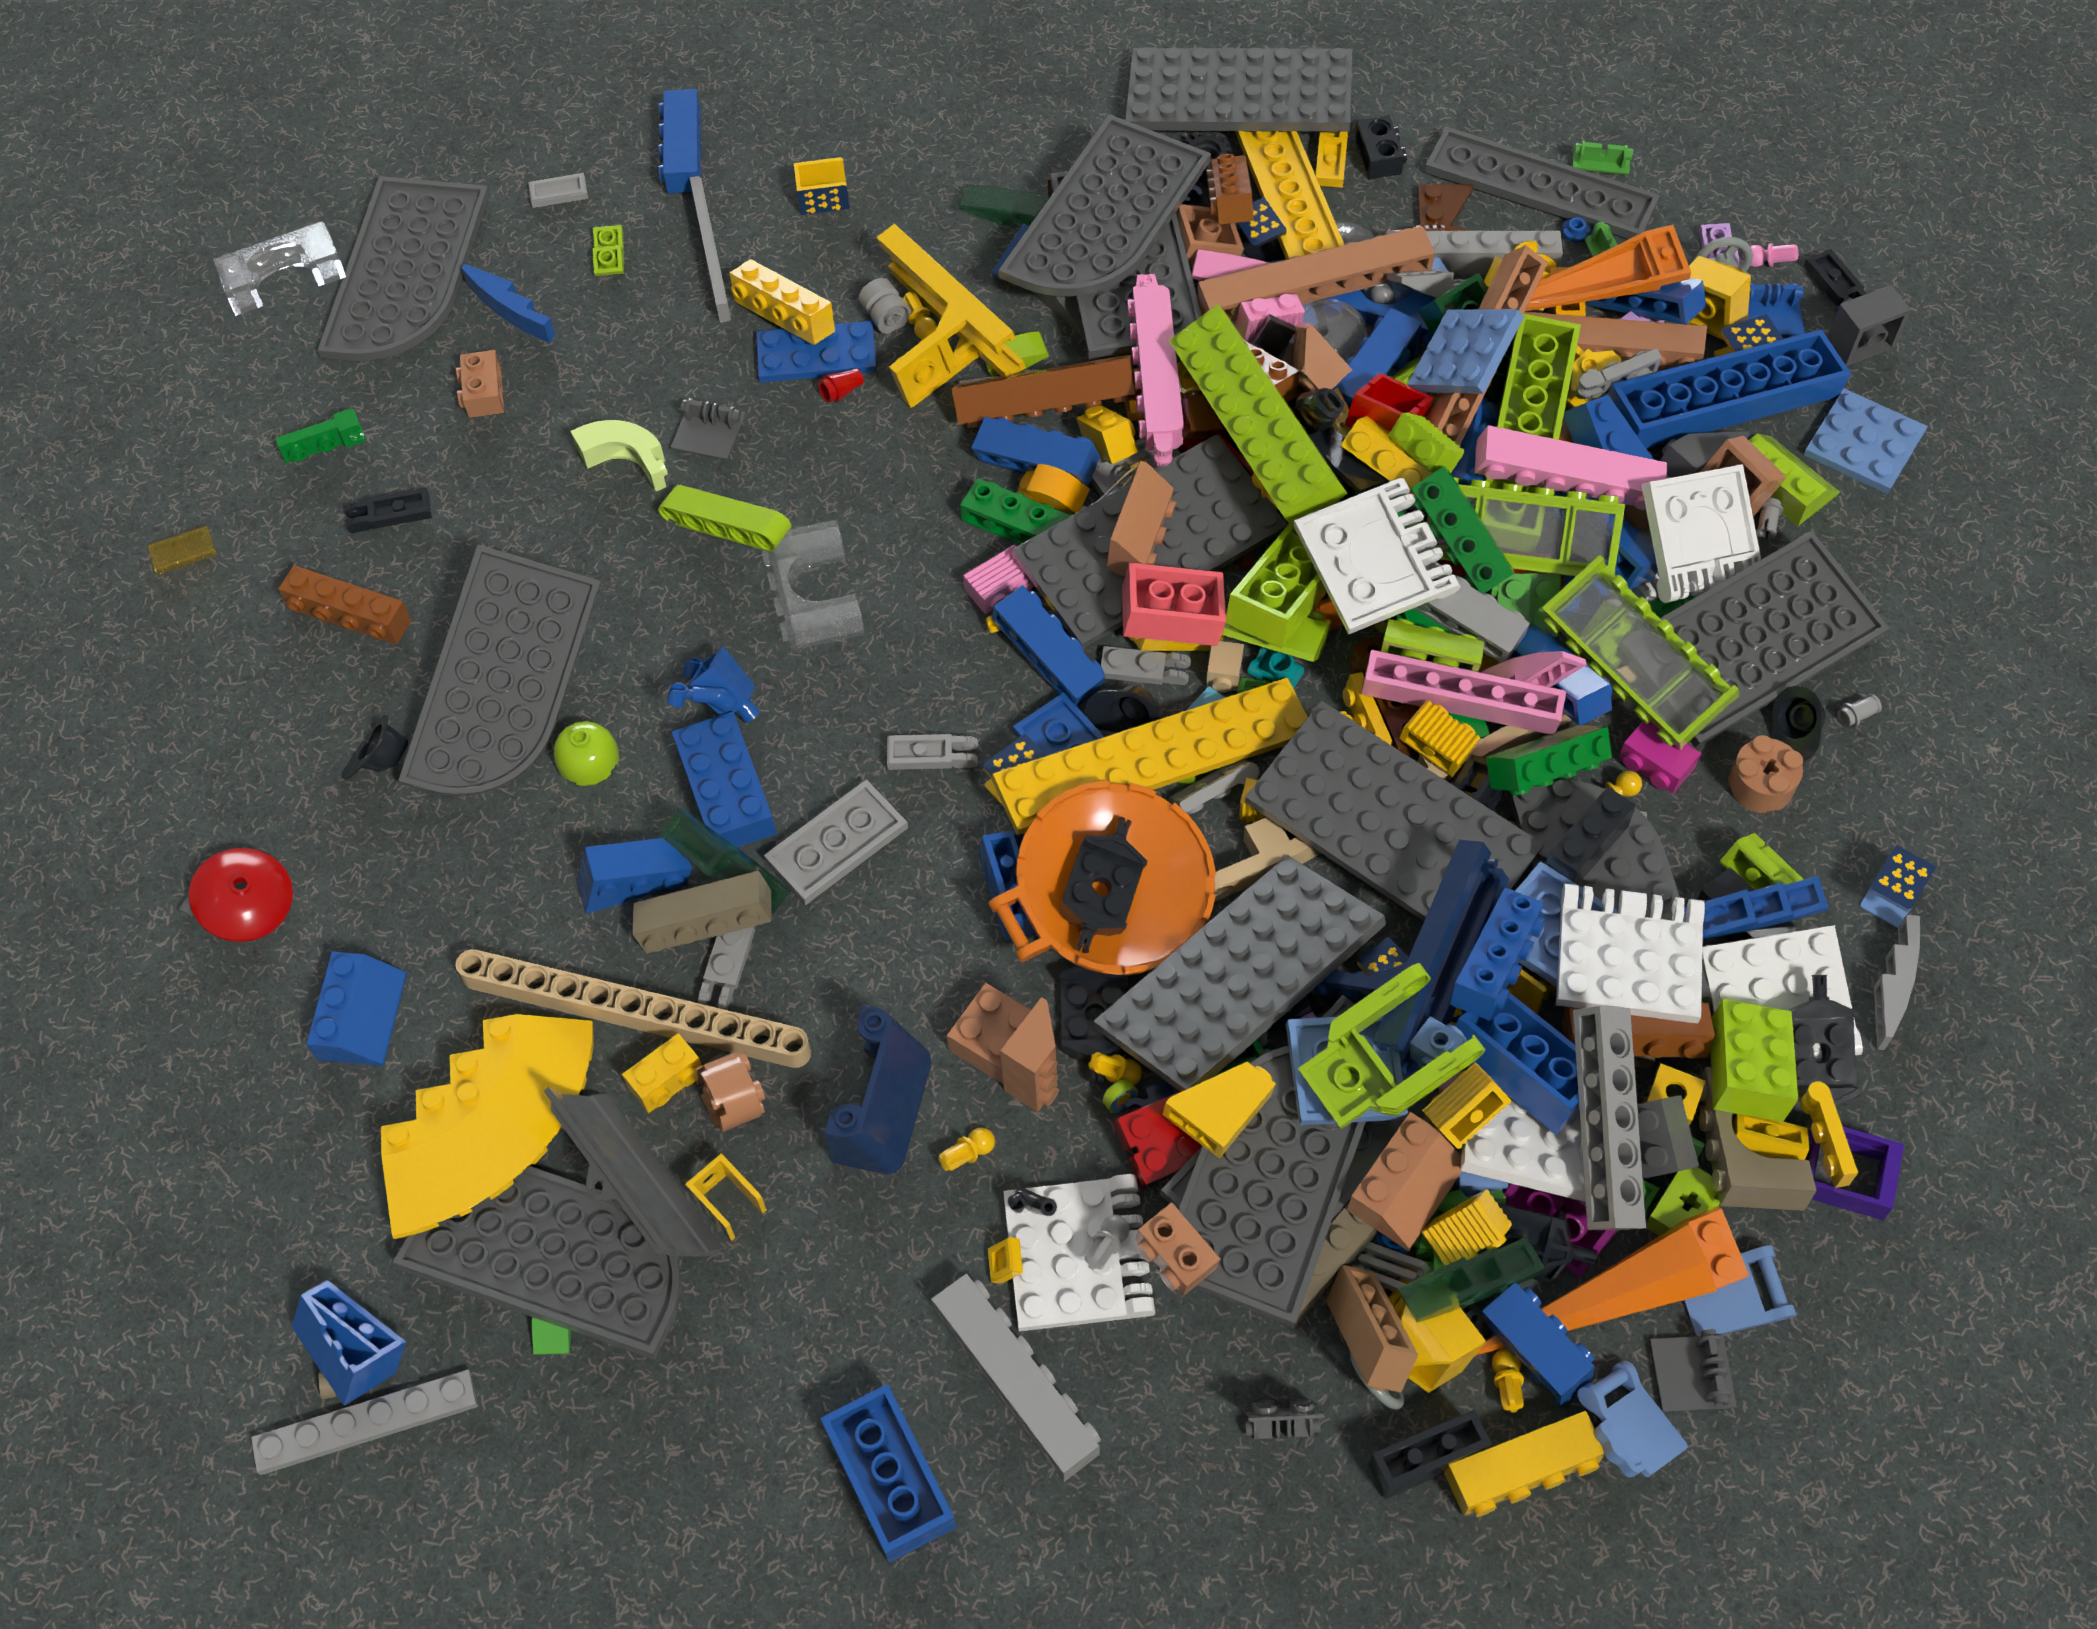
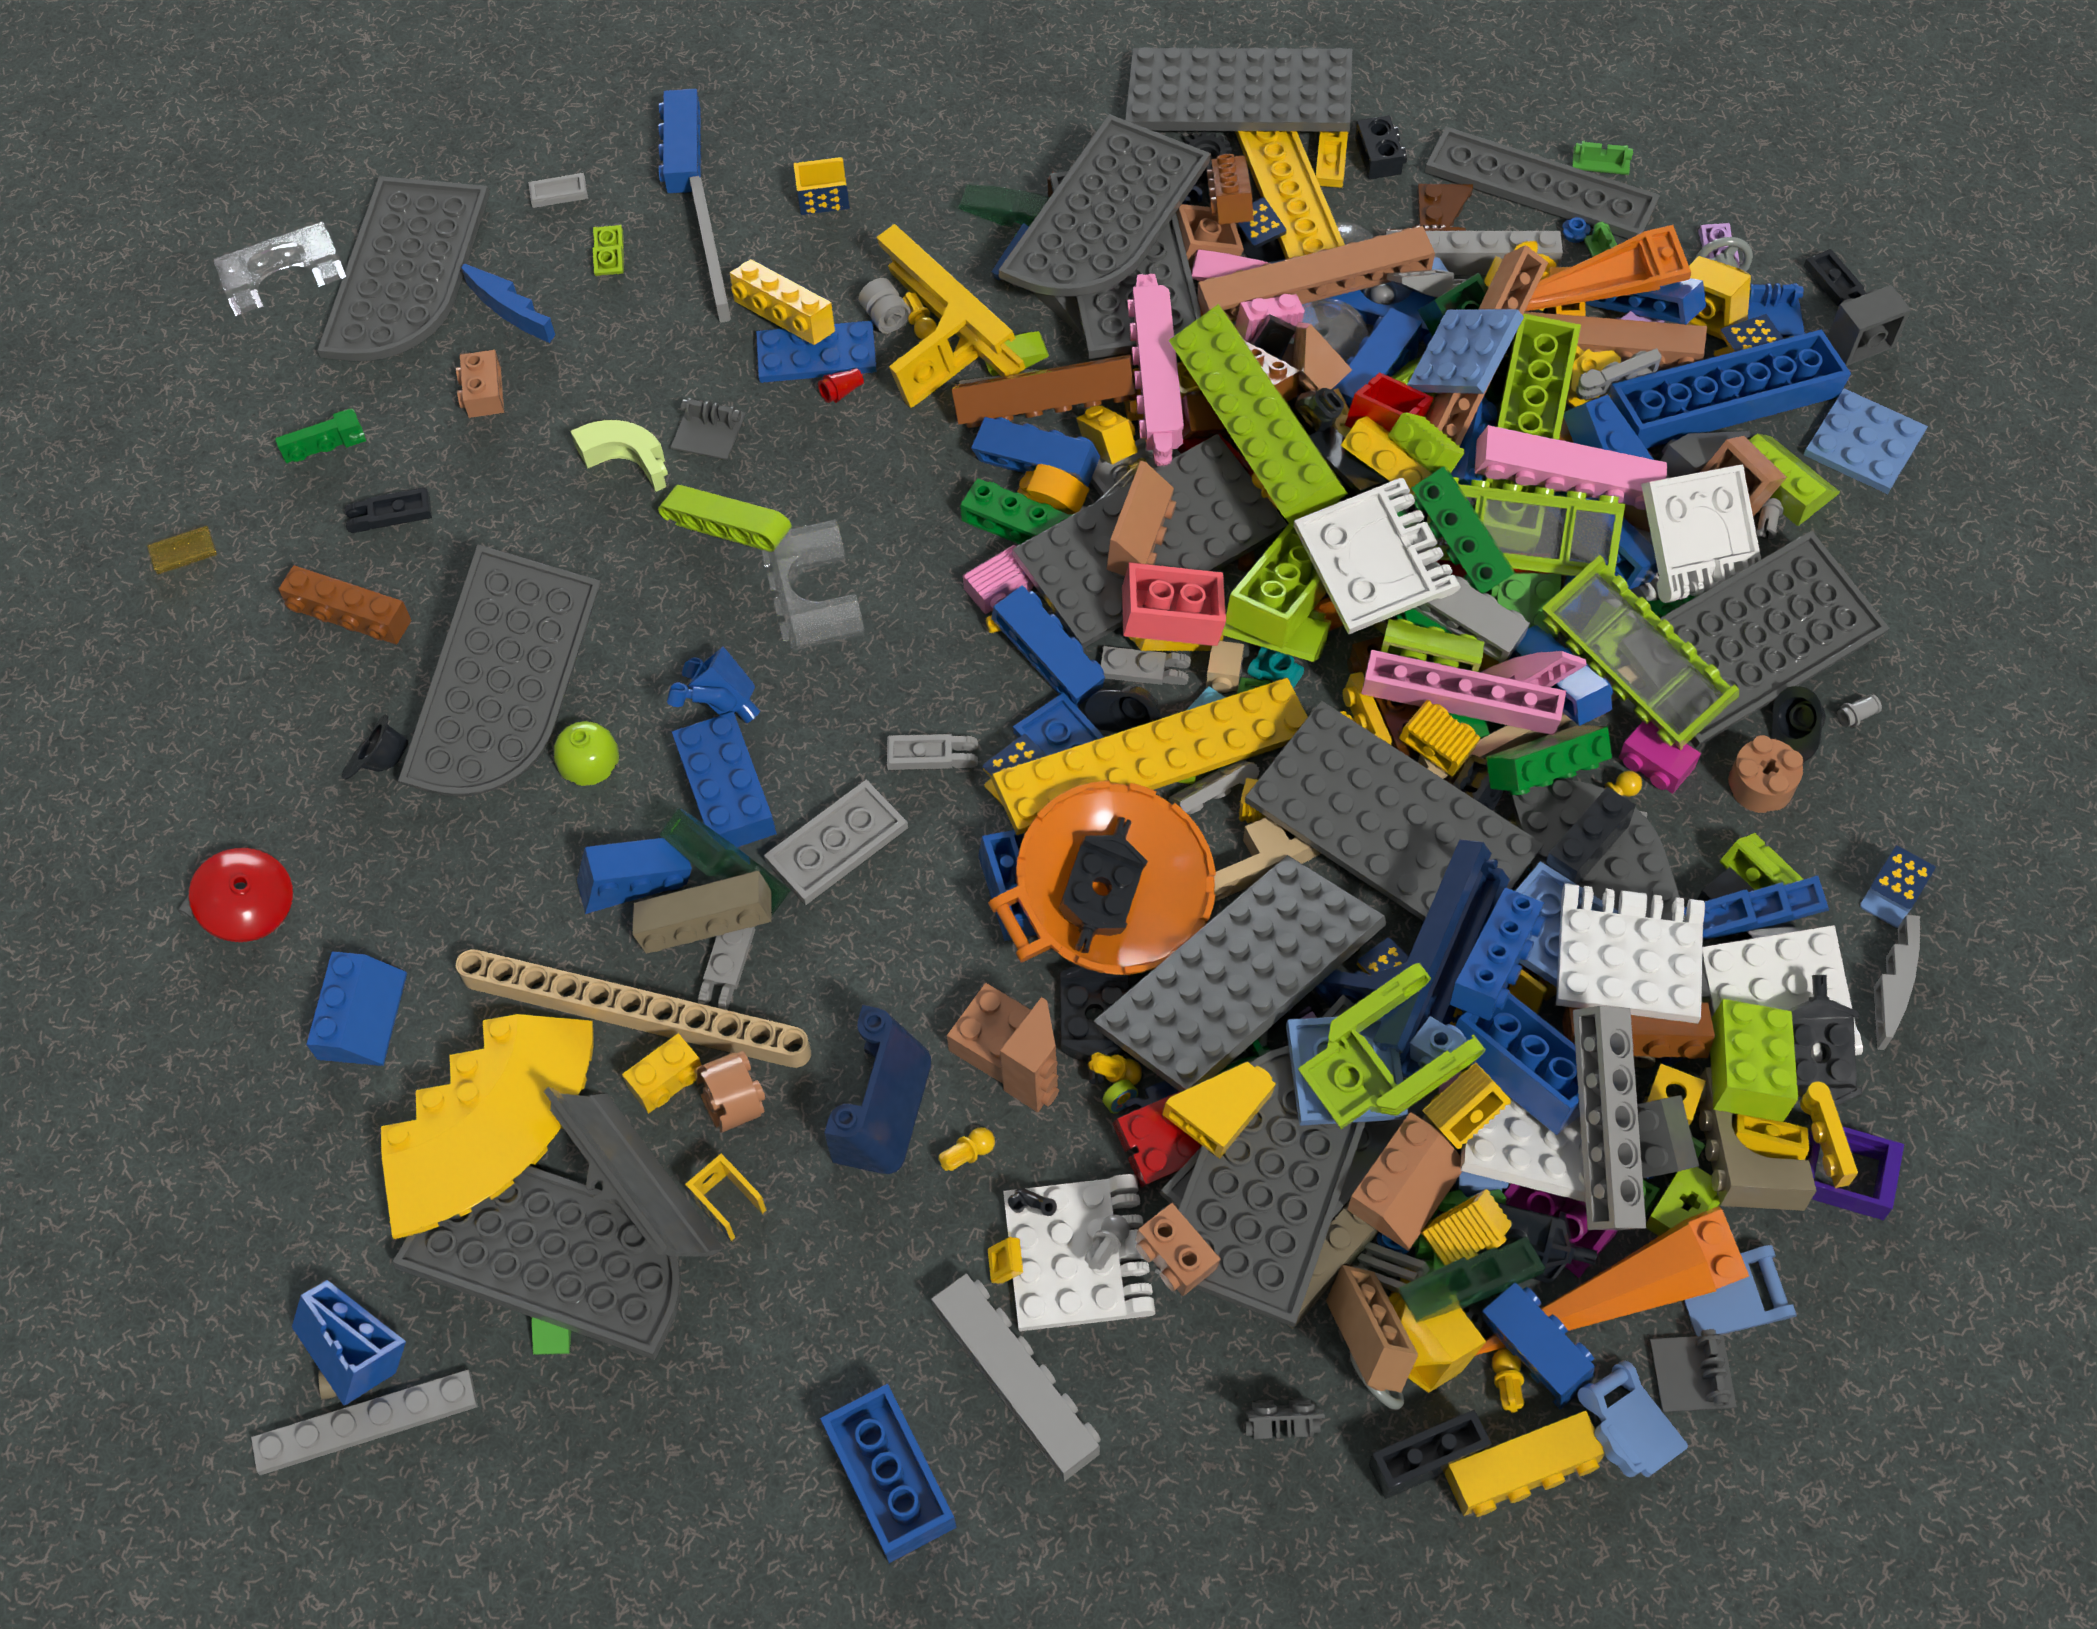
(1774, 254): bright pink axle -> none

